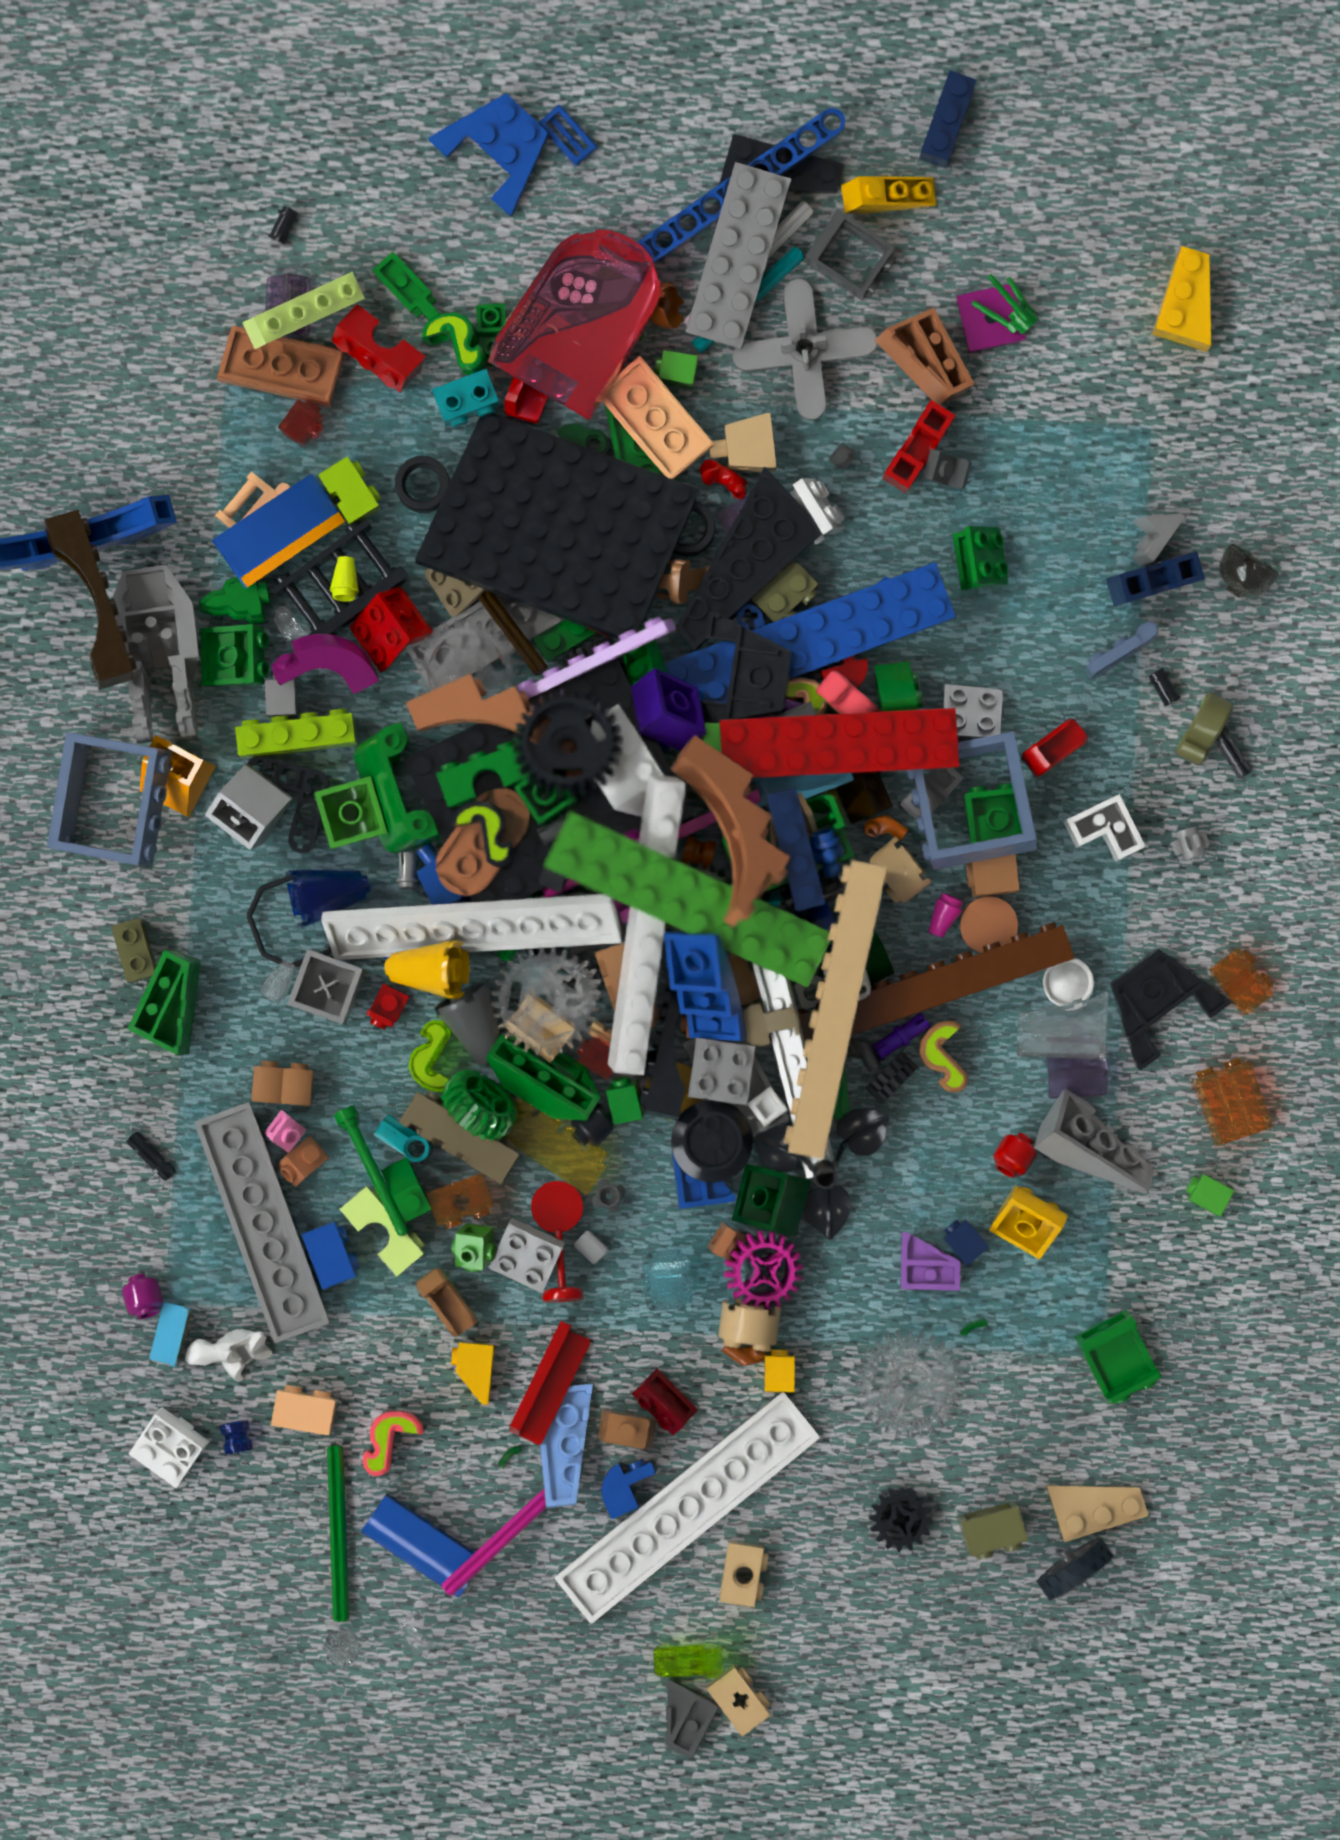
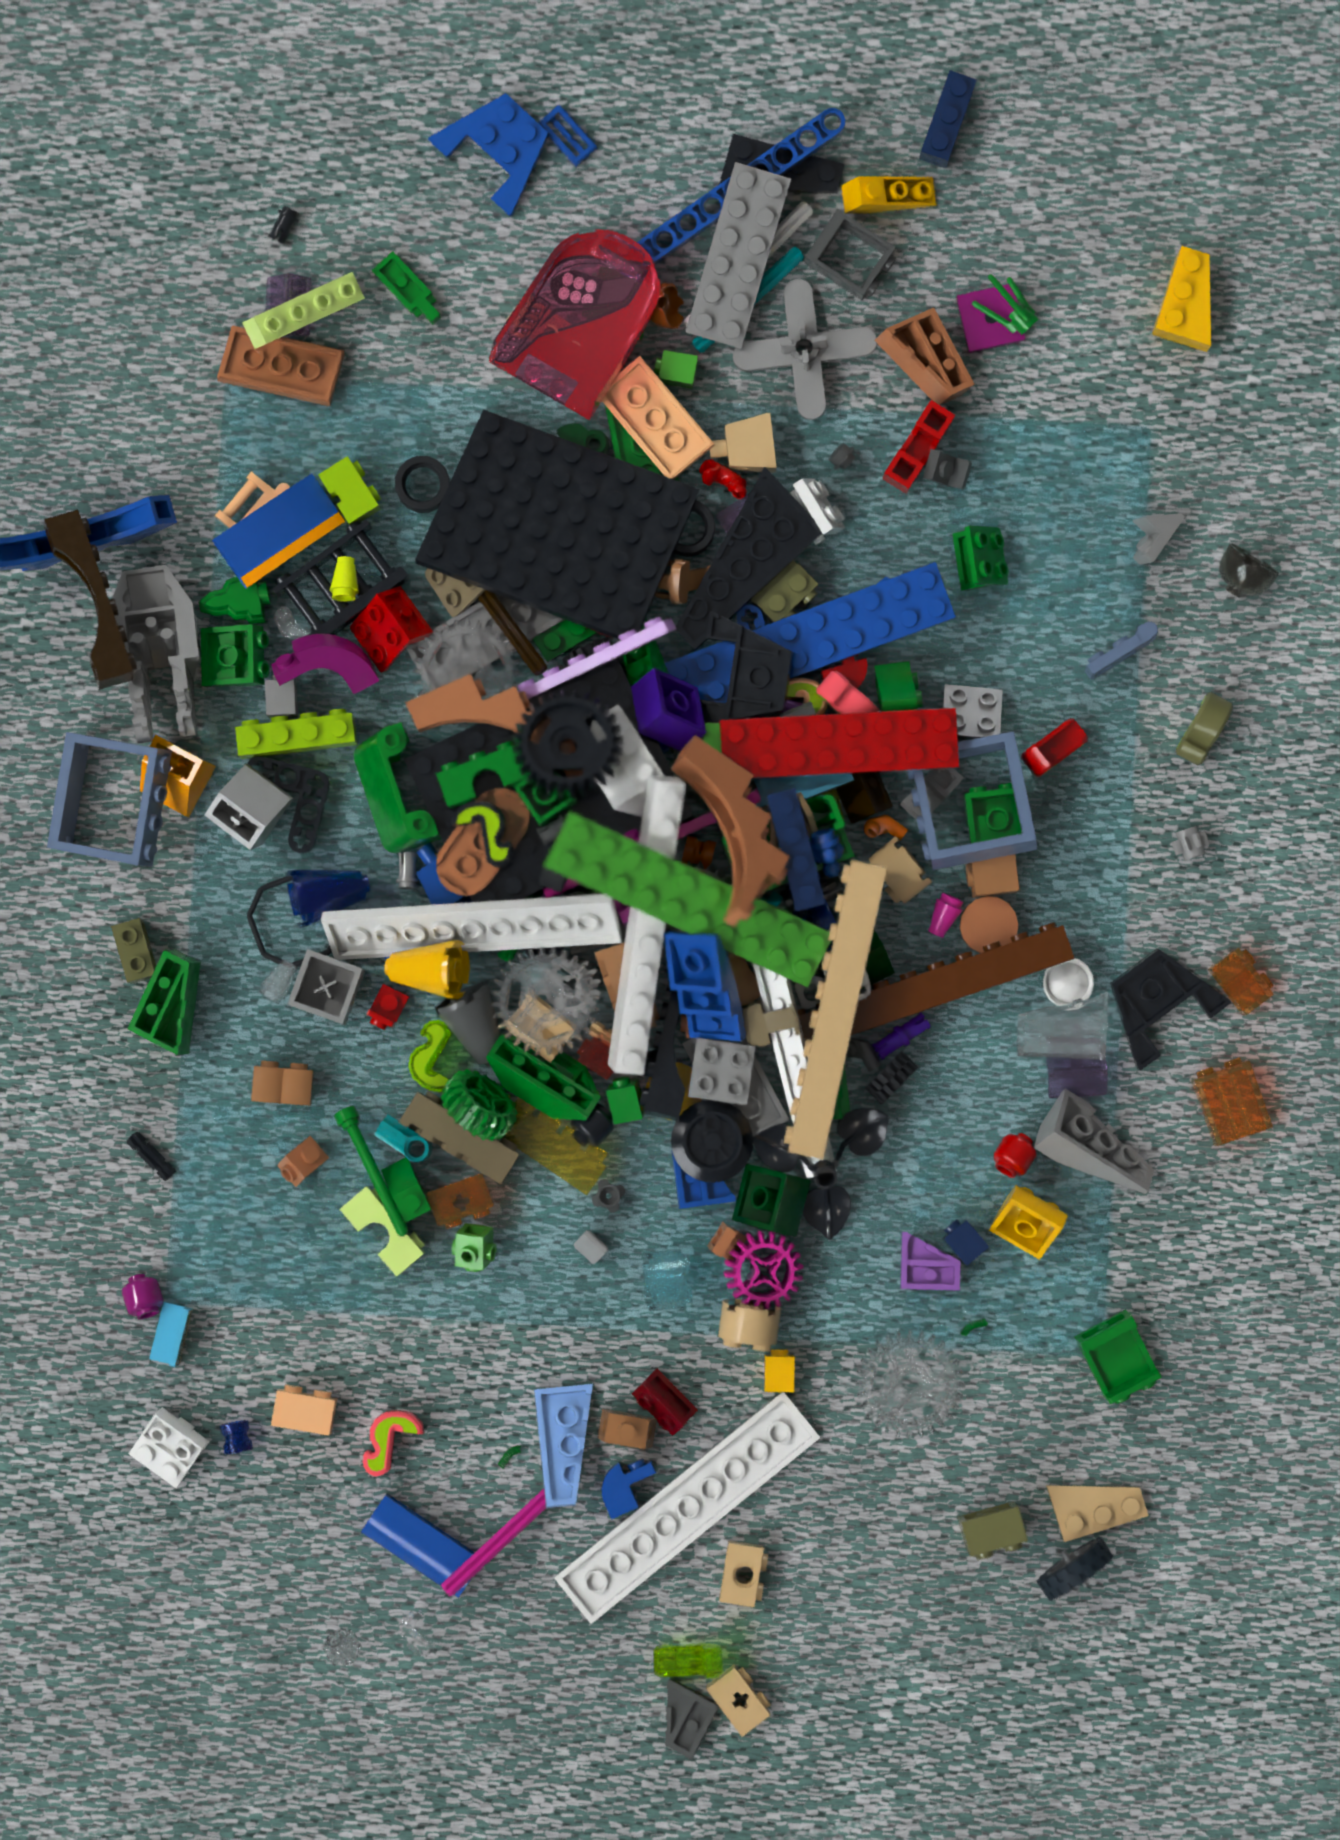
(232, 1350): white animal -> none
(262, 1222): light grey plate -> none
(285, 1131): bright pink bracket -> none
(302, 423): clear red brick -> none
(330, 1254): blue brick -> none
(338, 1536): green axle -> none
(350, 812): bright green brick -> none
(393, 365): red arch -> none
(446, 1301): medium nougat animal -> none
(464, 338): green animal -> none
(466, 398): teal brick -> none
(475, 1367): yellow slope -> none
(489, 323): green slope -> none
(524, 401): red panel -> none
(527, 1255): light grey plate -> none
(549, 1384): red panel -> none
(557, 1210): red piece -> none
(744, 1356): dark orange arm -> none
(767, 1106): white tile -> none
(887, 1523): black gear -> none
(938, 1060): animal -> none
(1110, 821): white brick -> none
(1155, 578): dark blue arch -> none
(1162, 685): black pin -> none
(1208, 1194): bright green brick -> none
(1233, 754): black axle -> none

